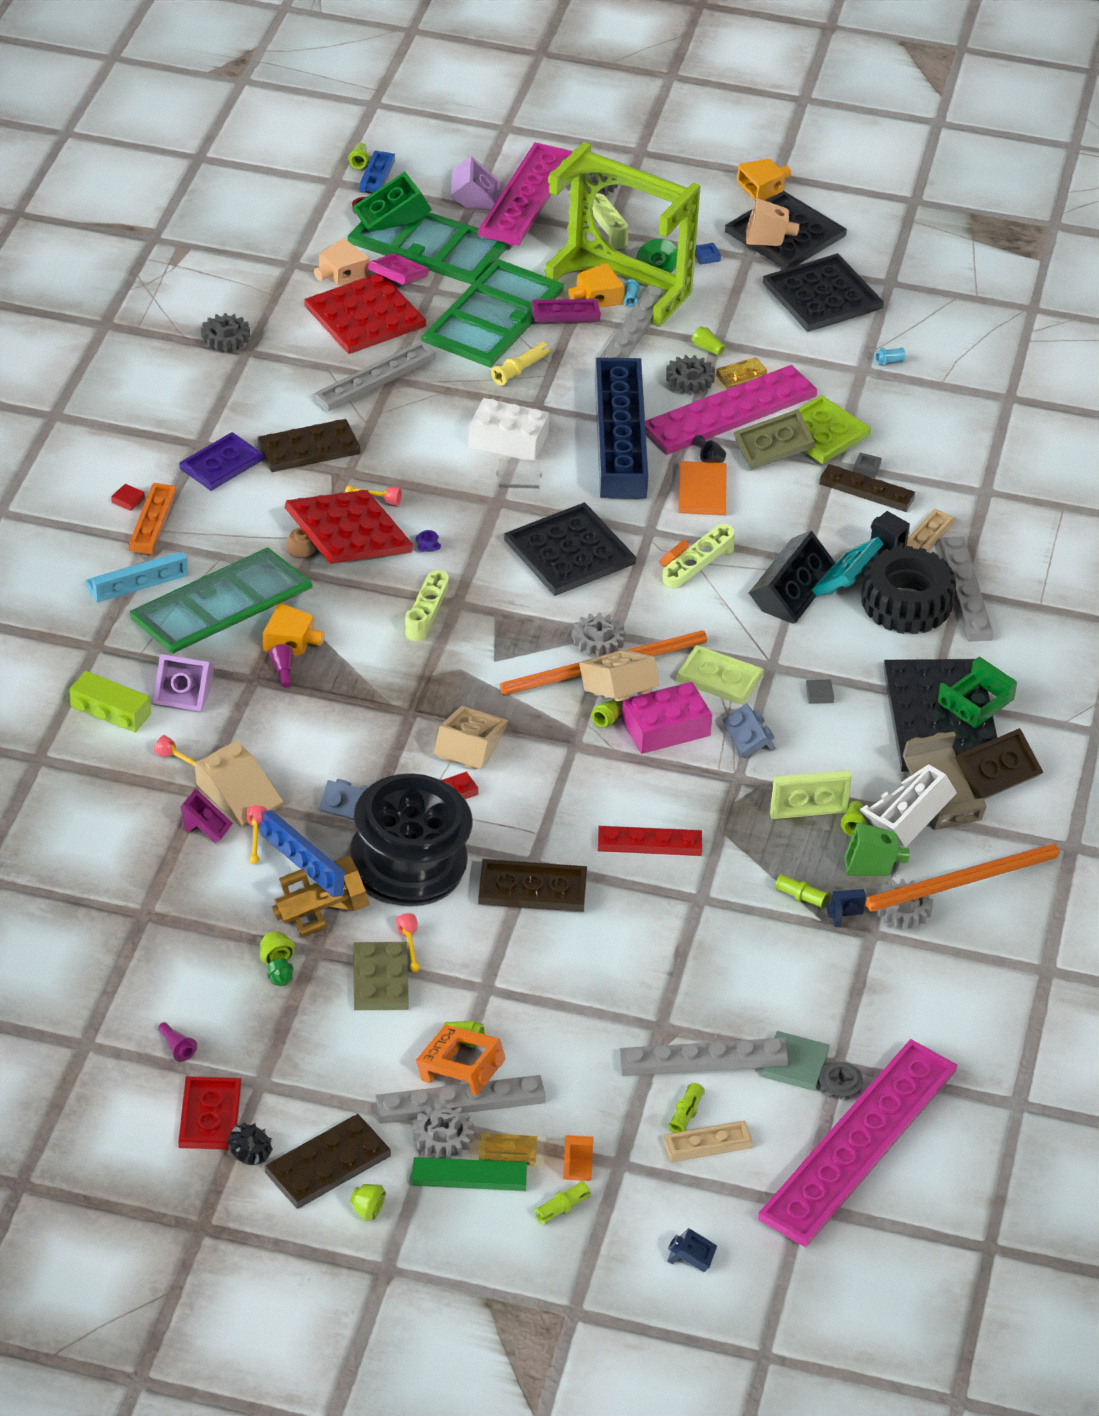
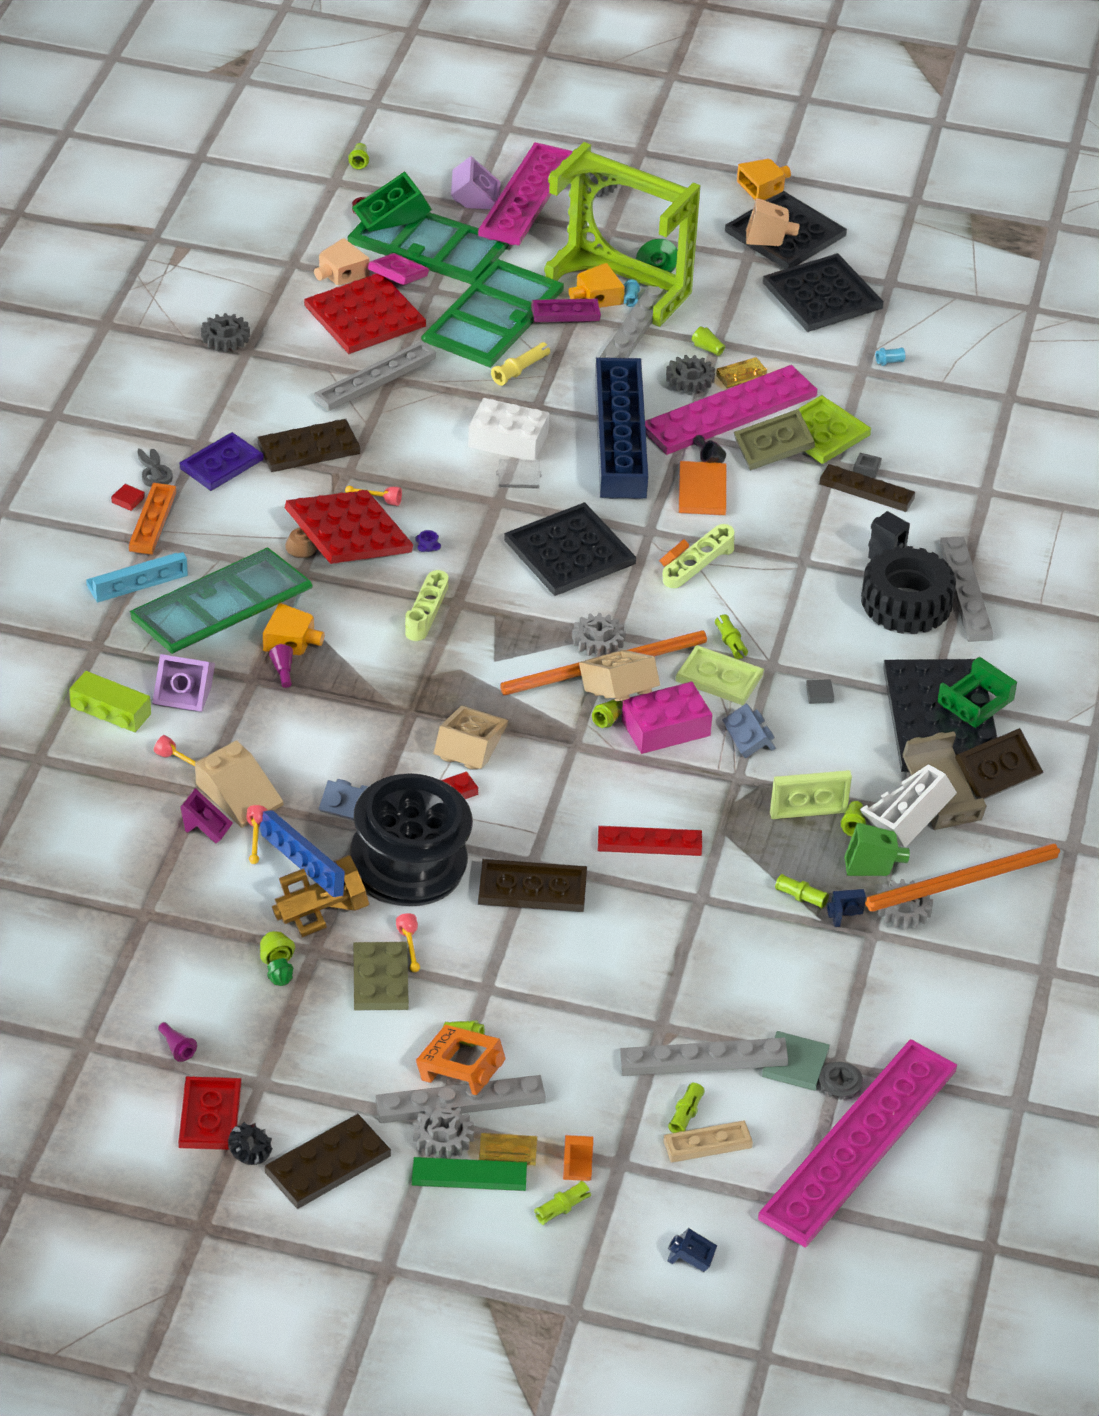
(154, 468): none -> dark grey piece
(368, 1200): lime cone -> none
(377, 171): blue plate -> none
(610, 221): yellowish green beam -> none
(707, 253): blue tile -> none
(731, 636): none -> lime pin
(789, 580): black slope -> none
(847, 567): teal plate -> none
(931, 530): tan tile -> none

